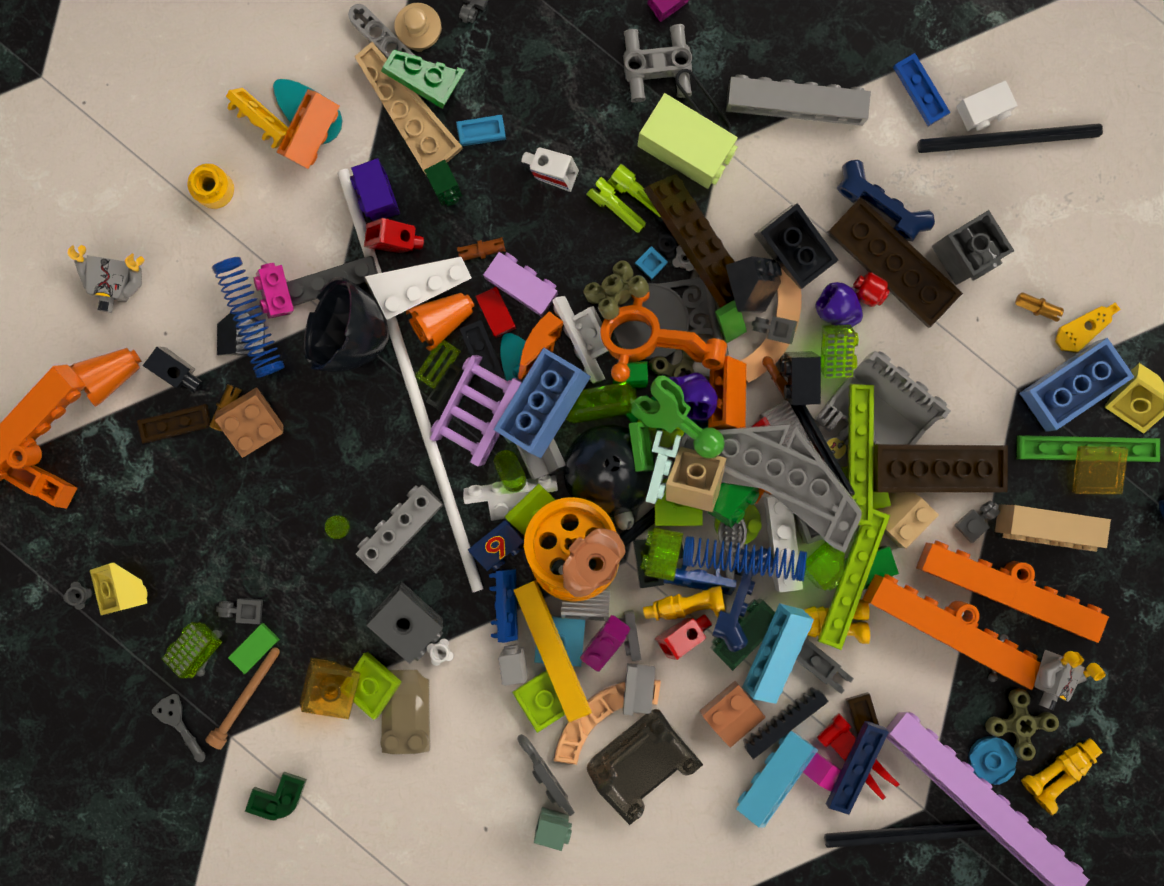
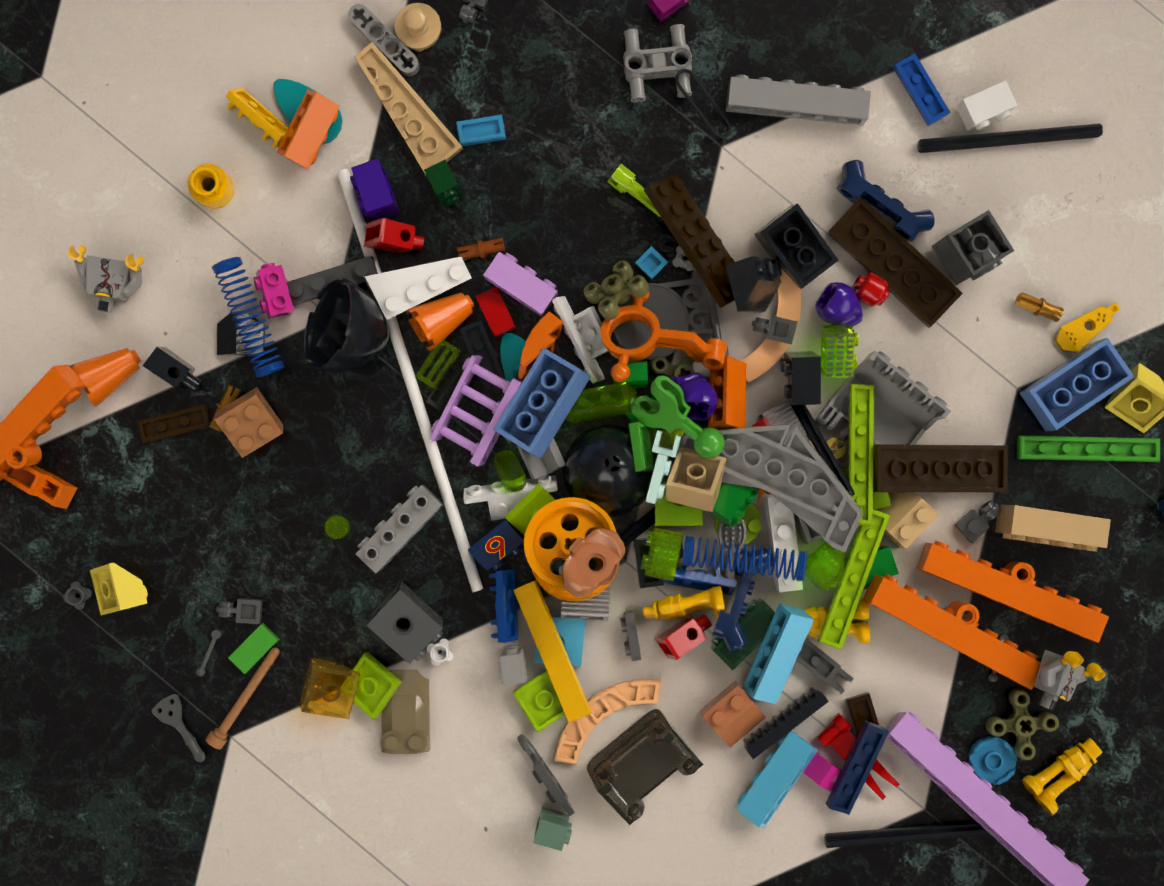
(191, 650): clear neon green brick -> none
(278, 805): dark green plate -> none
(425, 78): wing -> none
(552, 167): white torso -> none
(605, 643): magenta brick -> none
(608, 198): lime piece -> none
(624, 520): light grey hinge -> none
(638, 689): light grey panel -> none
(687, 141): yellowish green brick -> none
(730, 321): bright green tile -> none
(777, 376): dark orange piece -> none
(1100, 470): clear yellow tile -> none

